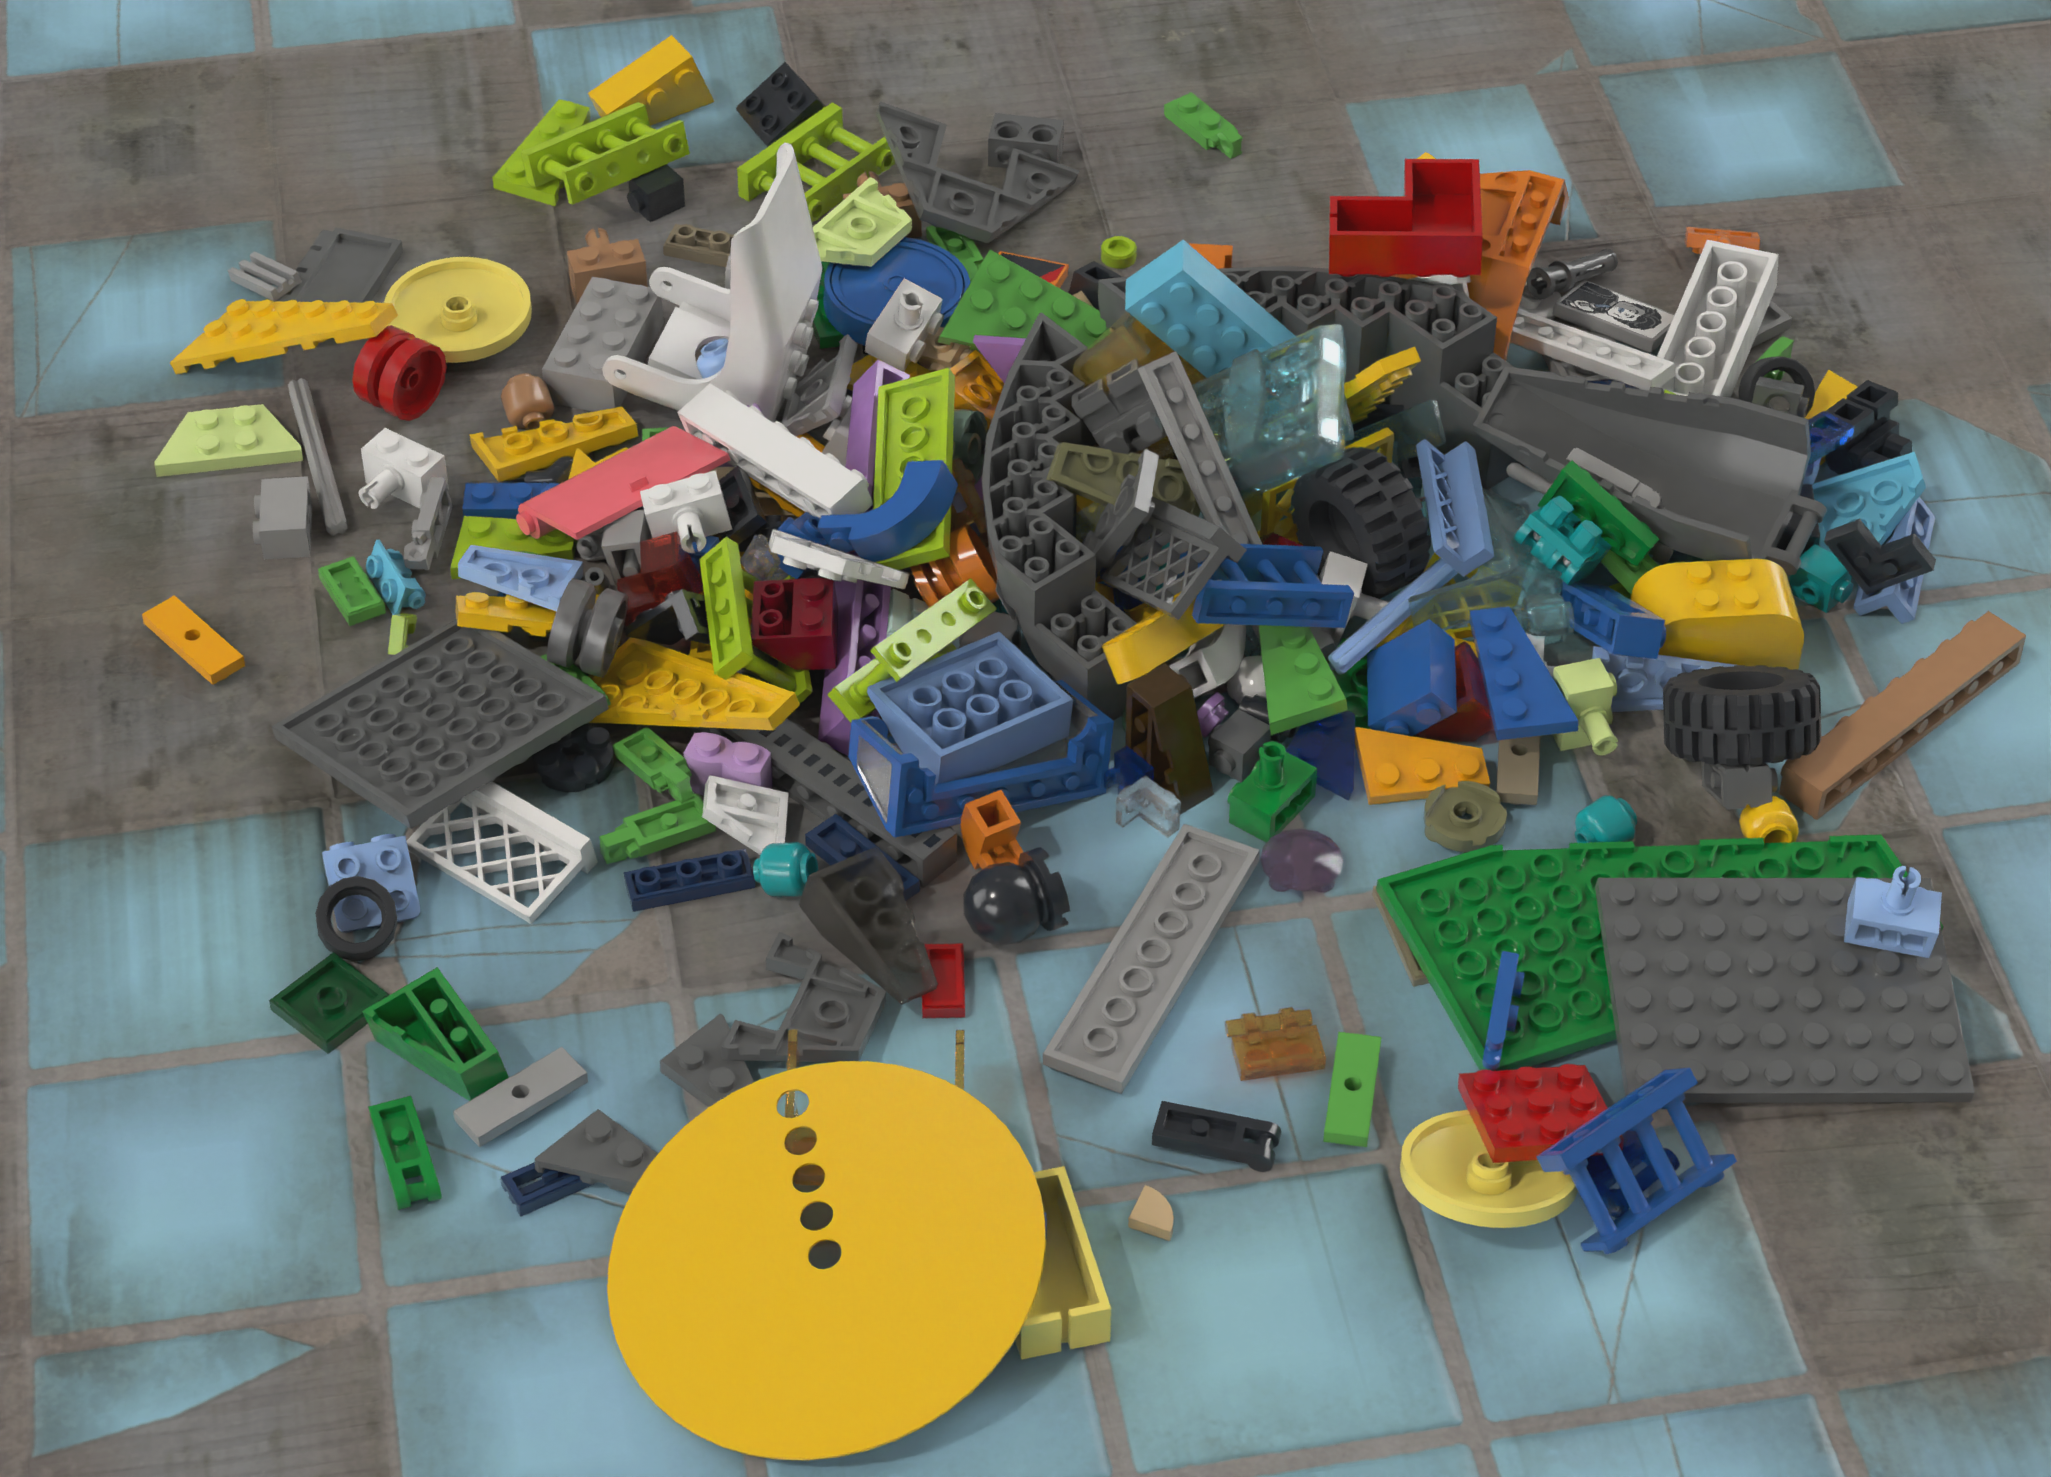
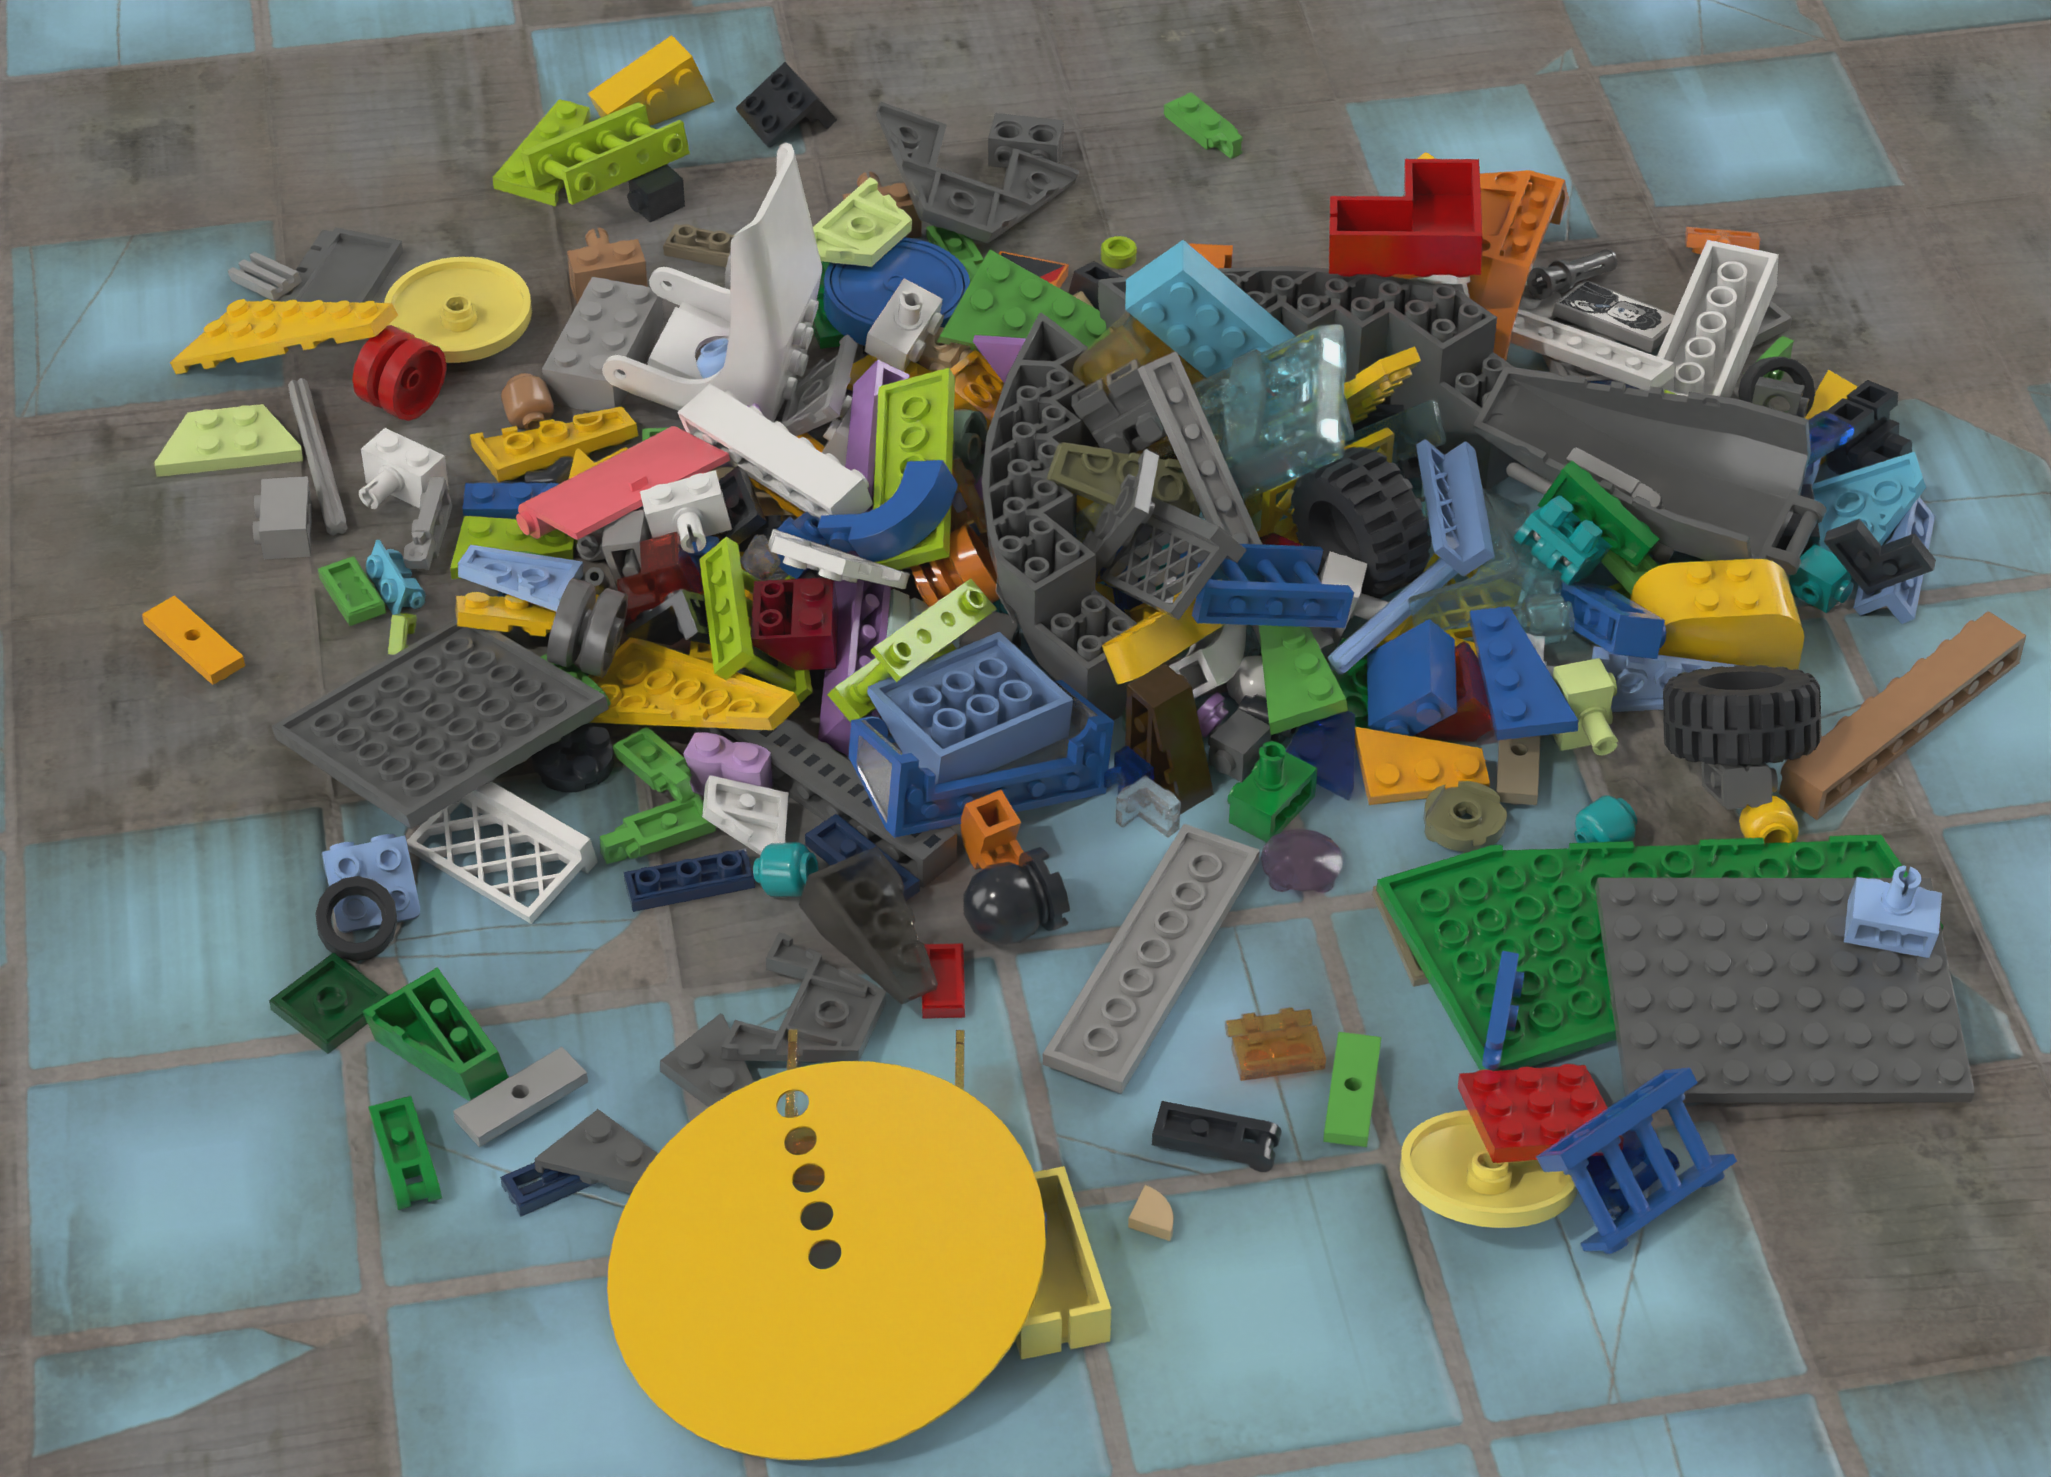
(810, 142): lime fence -> none

